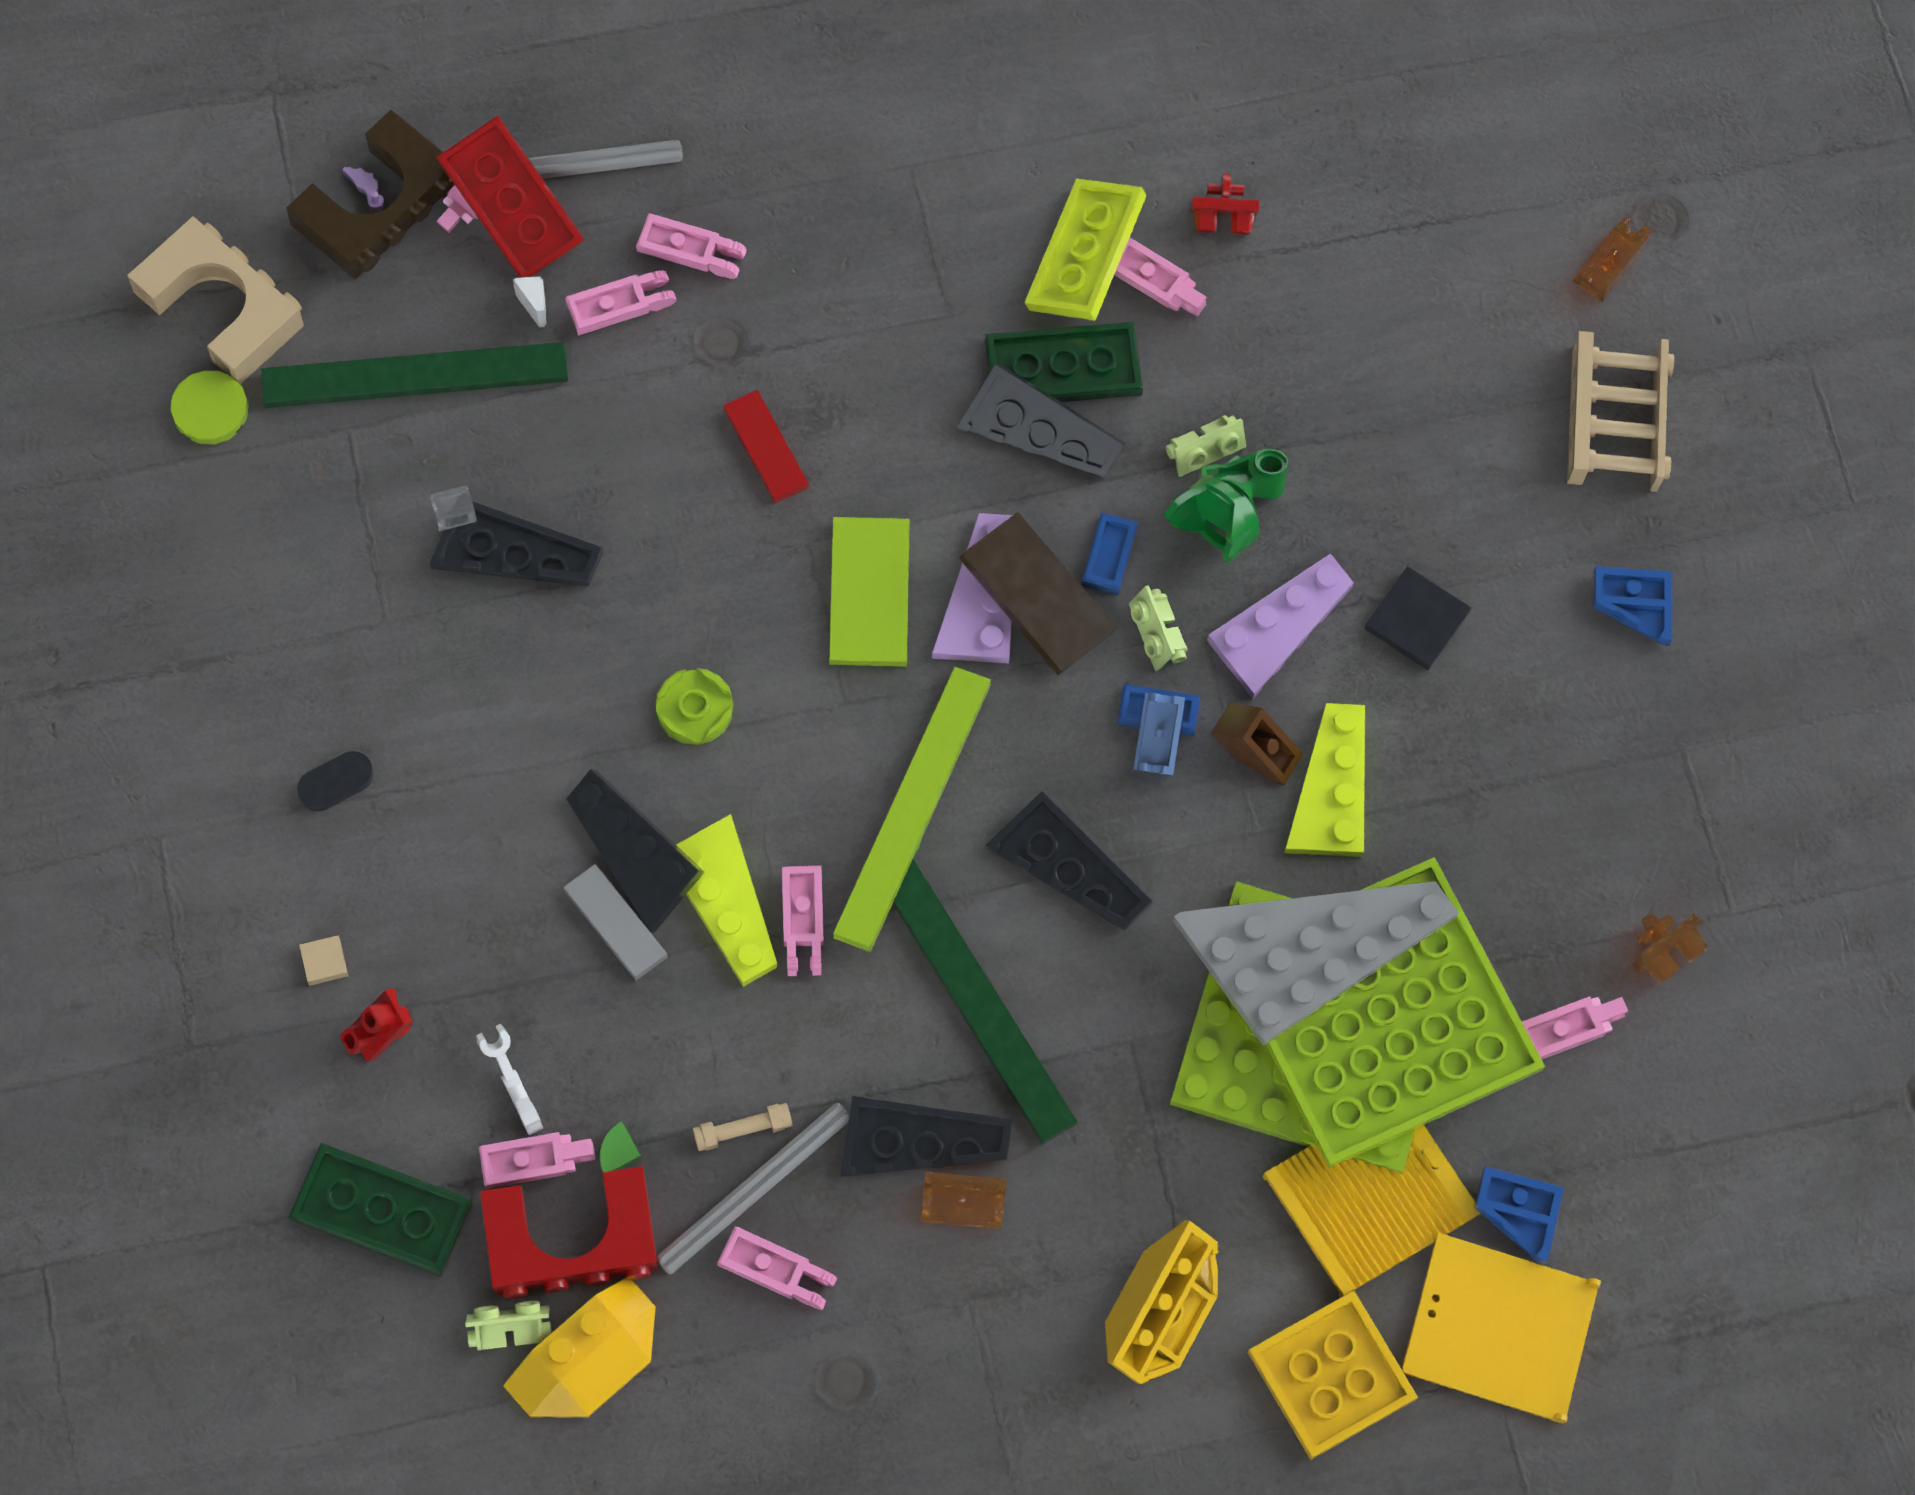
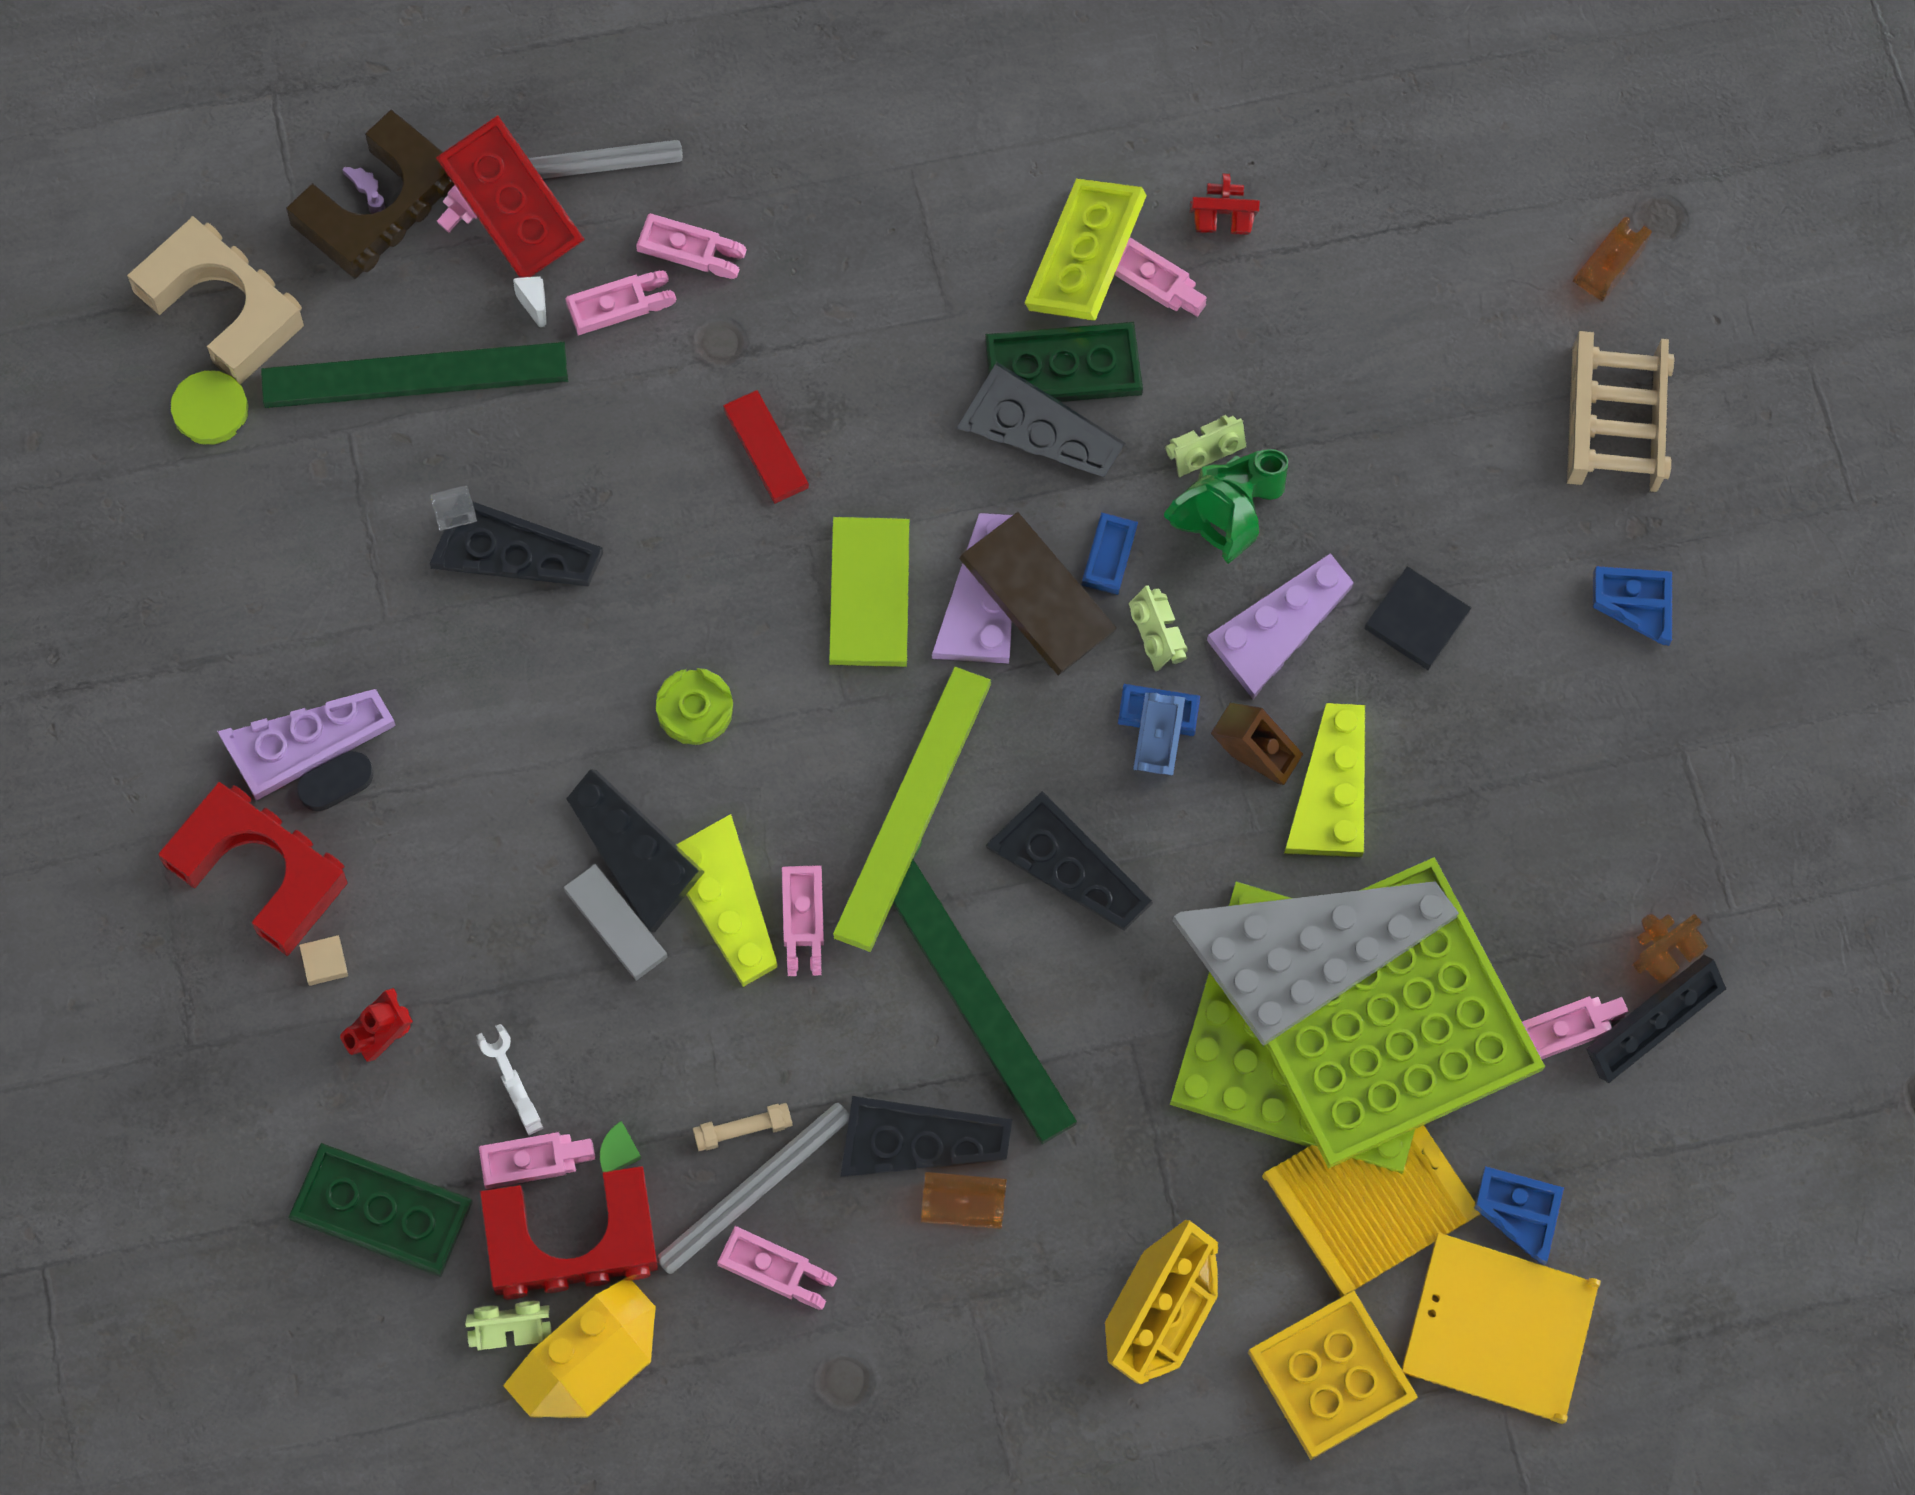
(229, 820): none -> red arch
(290, 746): none -> lavender wing
(1656, 1018): none -> black plate

